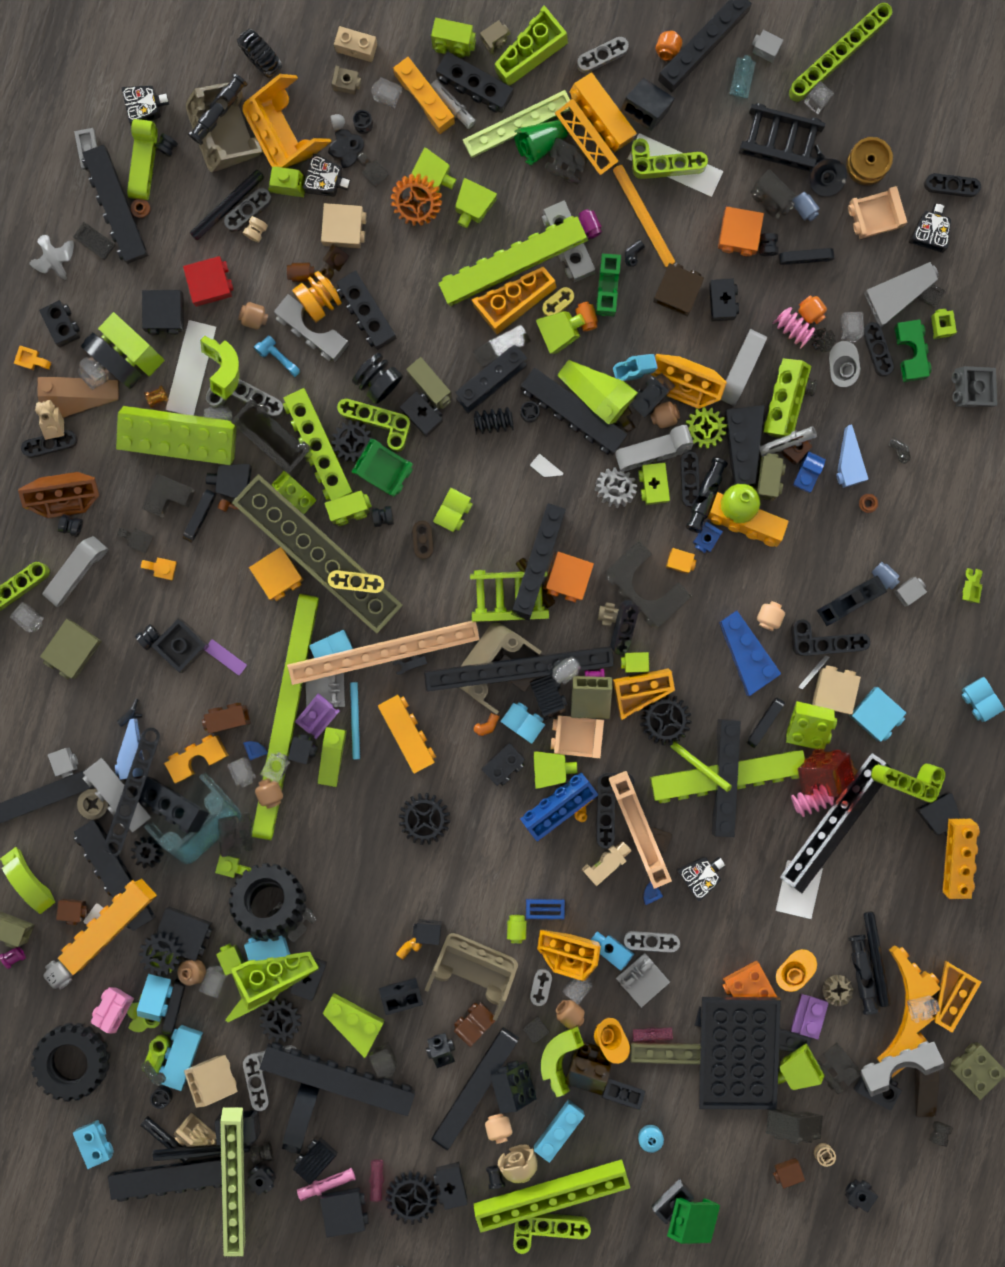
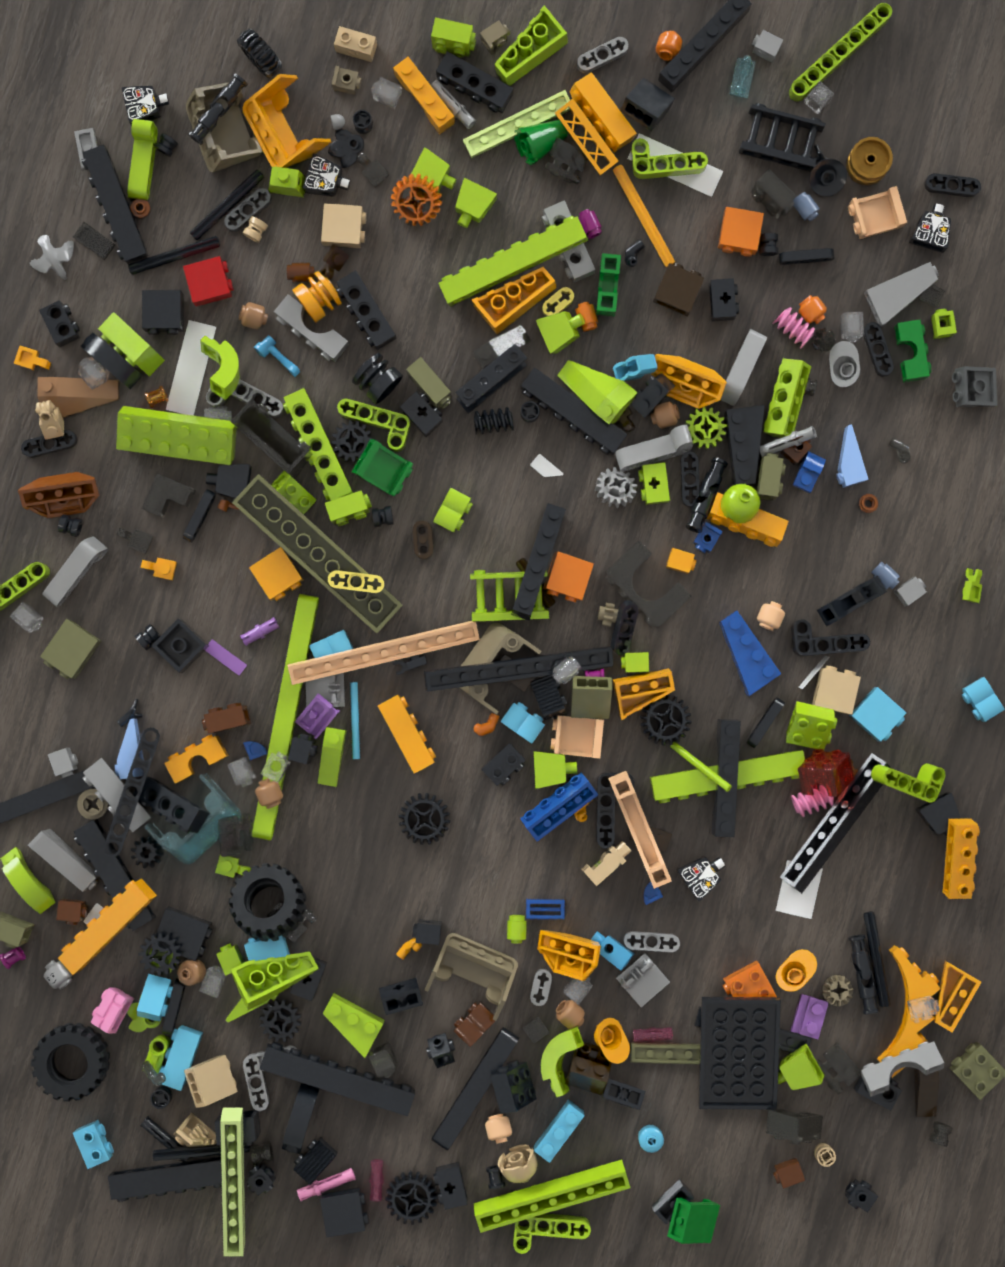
(64, 859): none -> light grey slope
(174, 255): none -> black axle
(259, 631): none -> medium lavender pin

